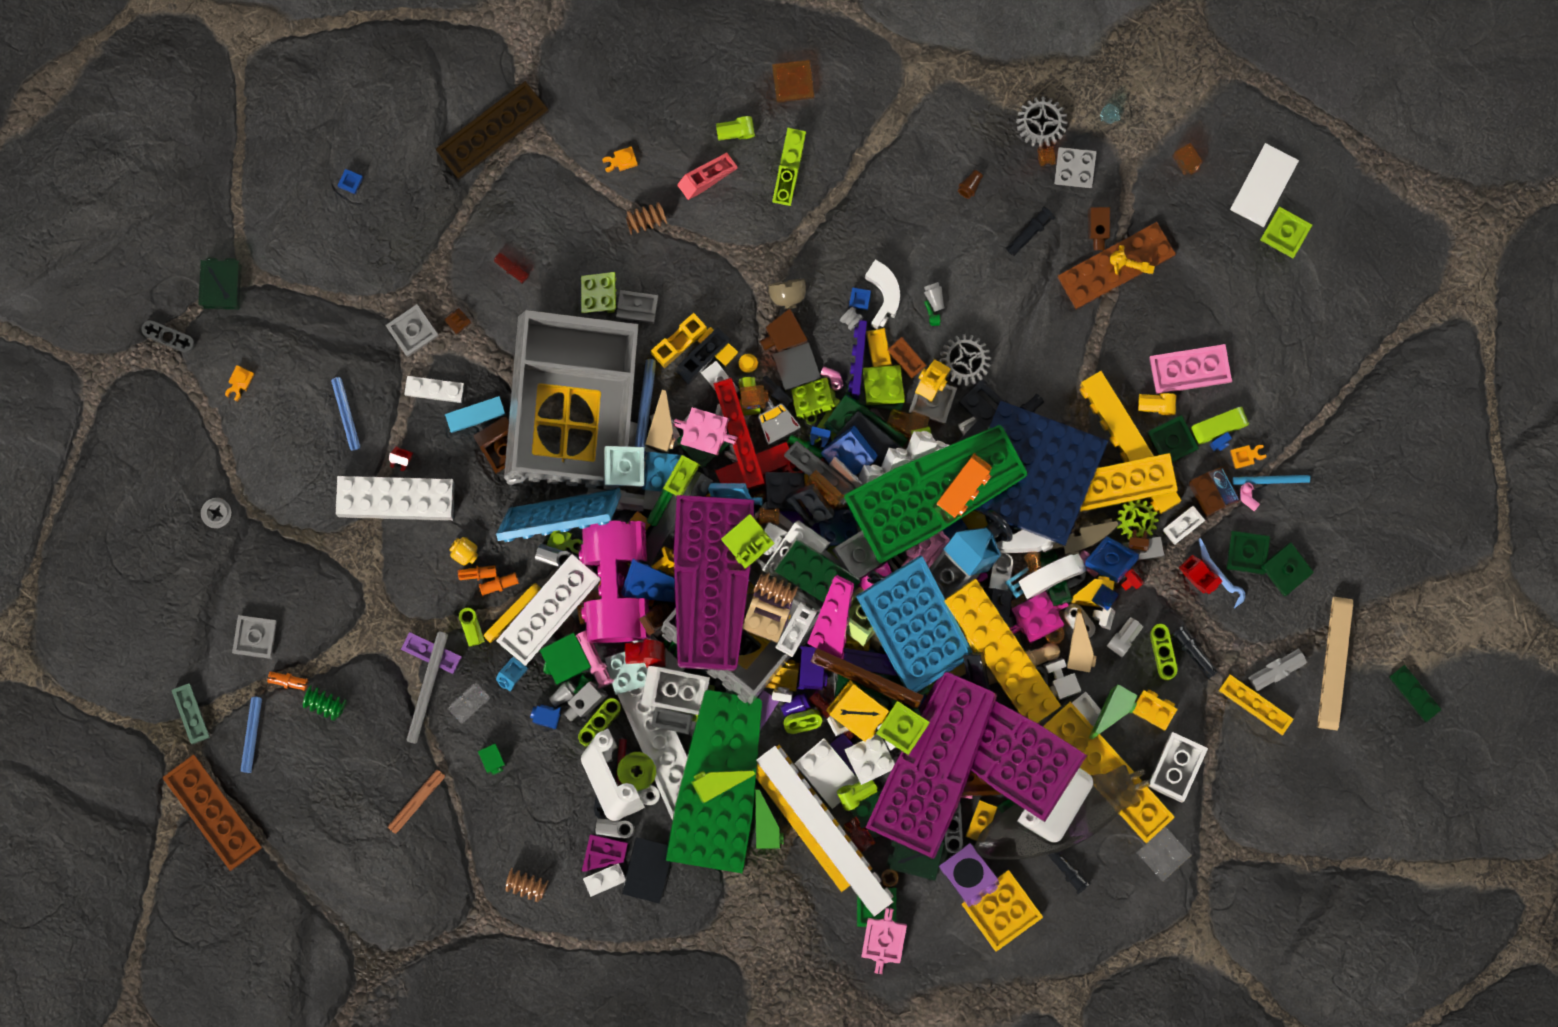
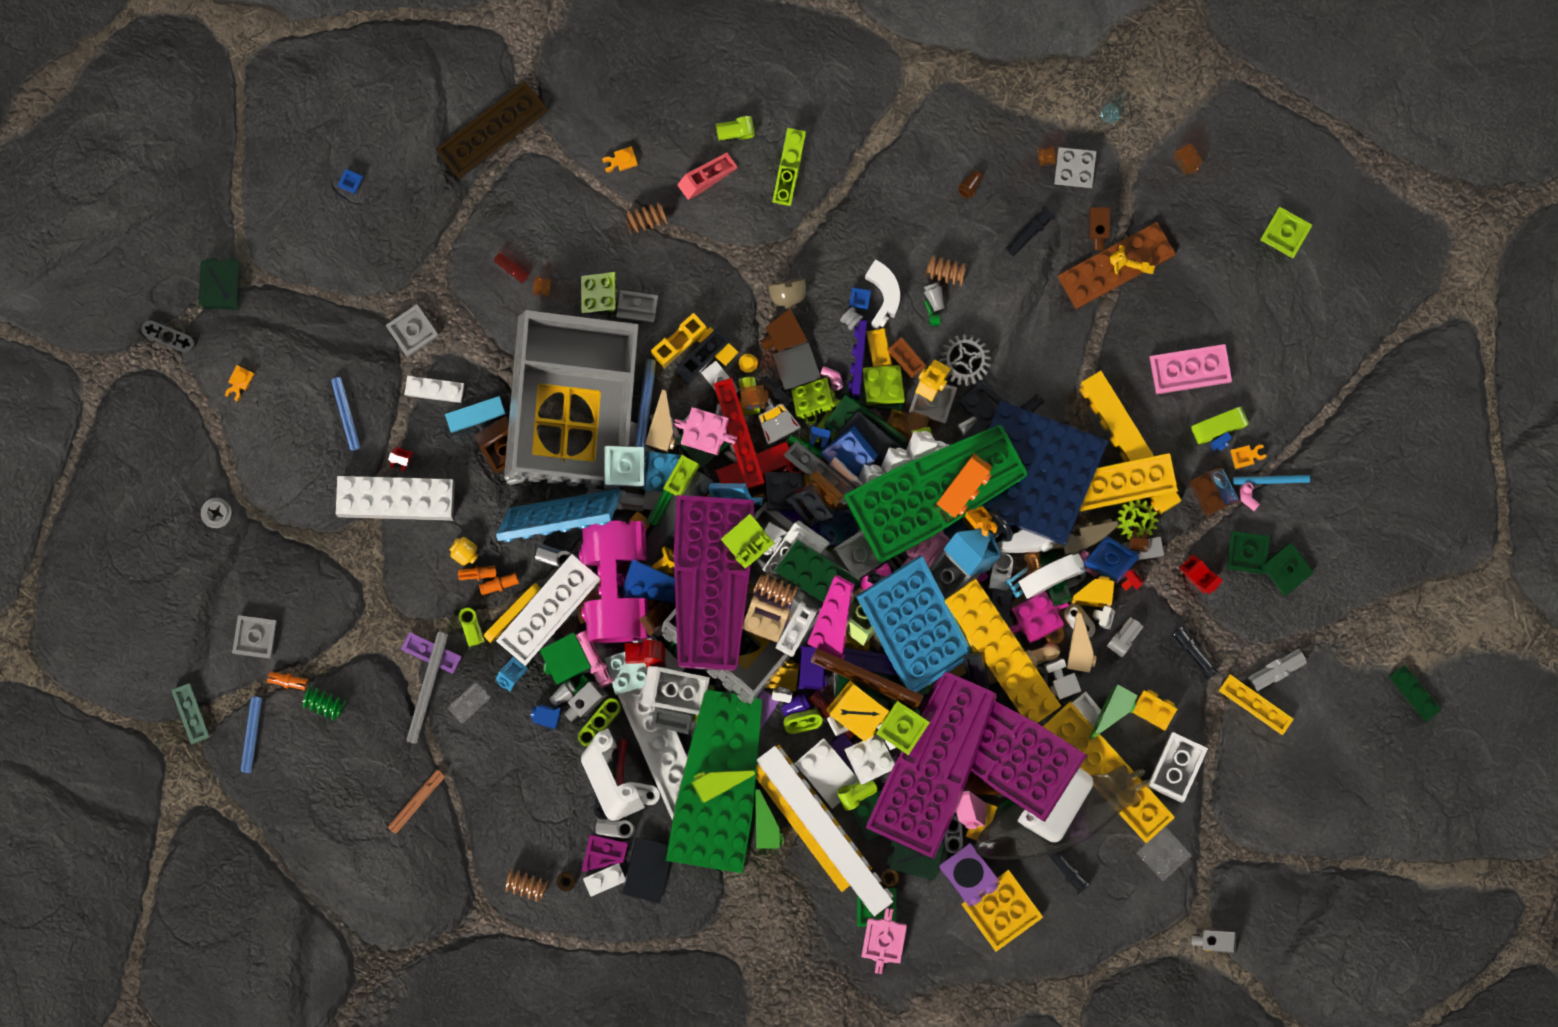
(212, 812): dark orange plate -> none
(457, 321): reddish brown tile -> none
(492, 759): green brick -> none
(542, 286): none -> clear orange wheel
(561, 877): none -> dark brown plate
(562, 541): lime plate -> none
(646, 765): lime plate -> none
(767, 516): clear orange bush -> none
(793, 81): clear orange plate -> none
(860, 837): clear red plate -> none
(946, 270): none -> medium nougat piece
(971, 810): none -> bright pink slope
(981, 519): none -> light orange plate
(1049, 122): light grey gear -> none
(1104, 597): clear blue plate -> none
(1163, 403): yellow piece -> none
(1164, 642): lime beam -> none
(1173, 438): dark green plate -> none
(1183, 525): white plate -> none
(1225, 941): none -> light grey torso
(1226, 583): light blue piece -> none
(1264, 185): white tile -> none
(1335, 663): tan beam -> none

